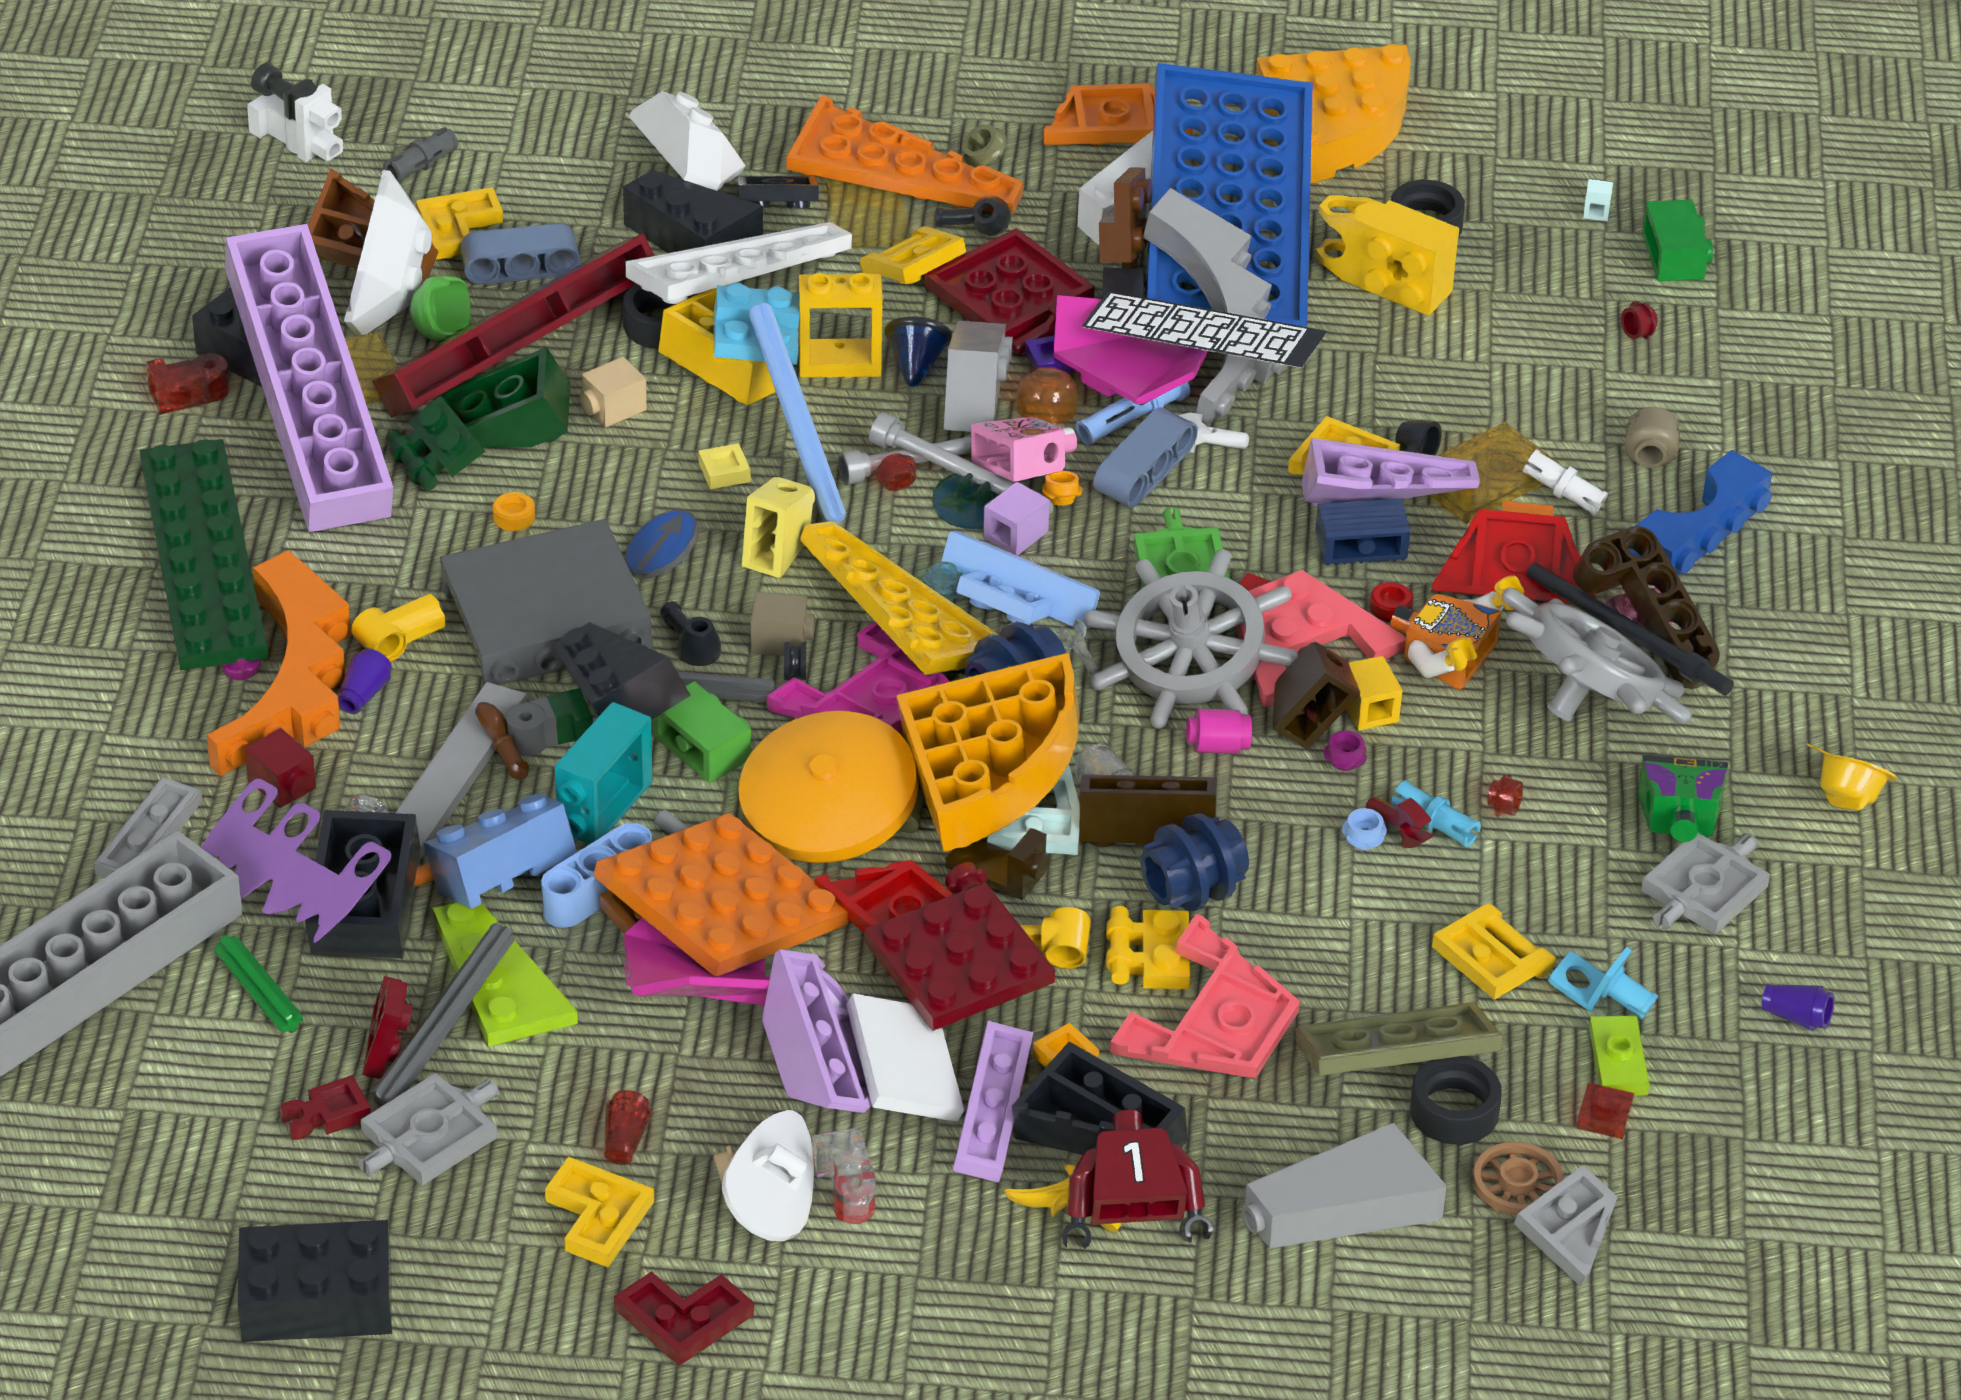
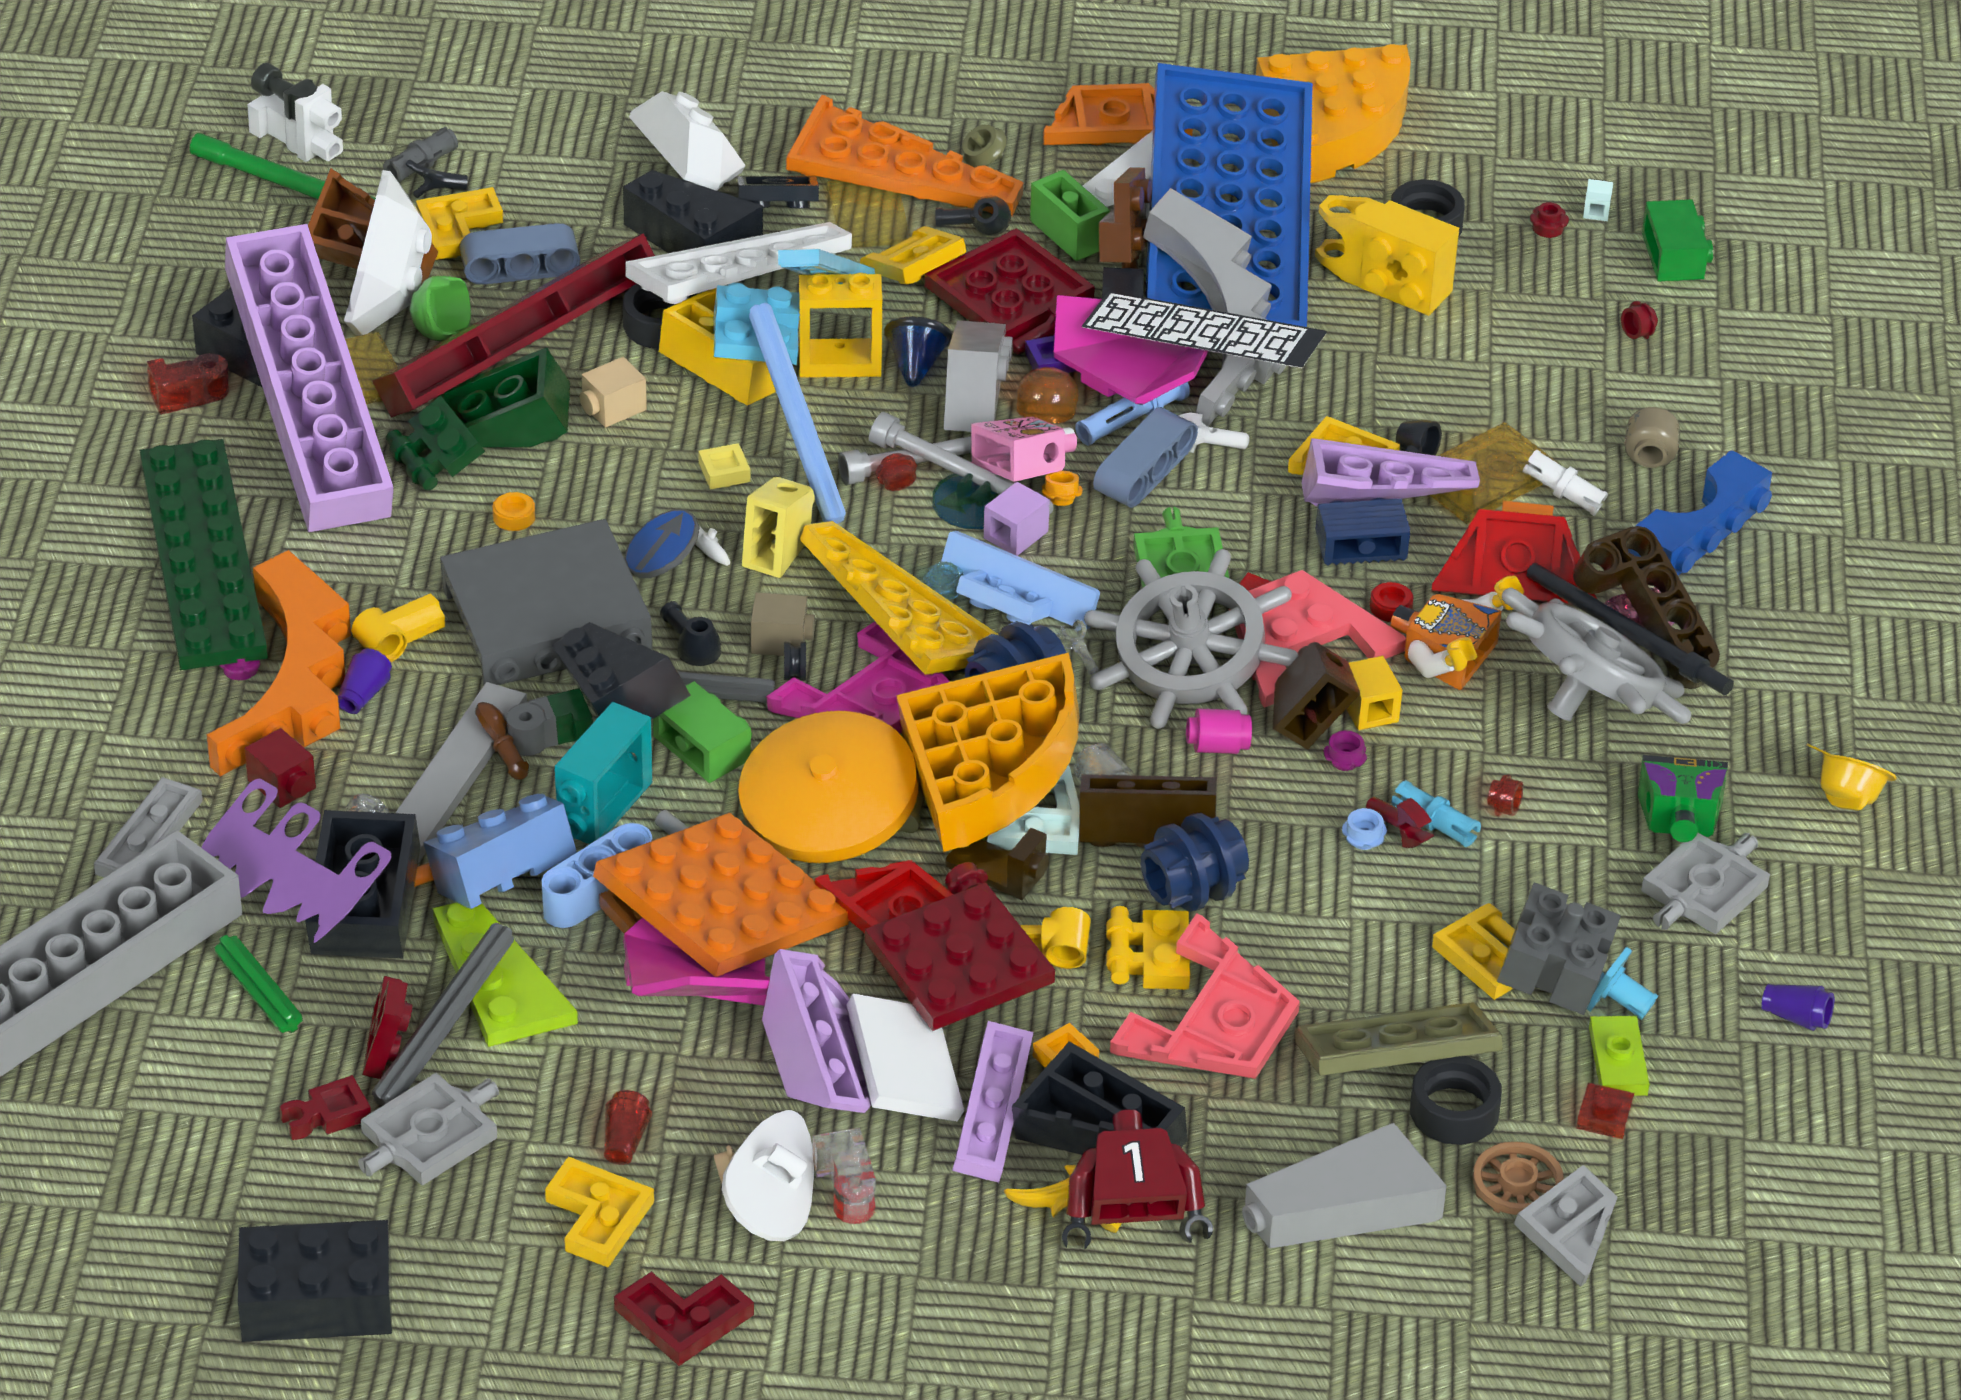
(224, 154): none -> green piece
(437, 179): none -> black bar
(709, 545): none -> white helmet
(819, 261): none -> medium azure tile
(1067, 214): none -> bright green brick
(1549, 220): none -> dark red plate
(1559, 948): none -> dark grey brick

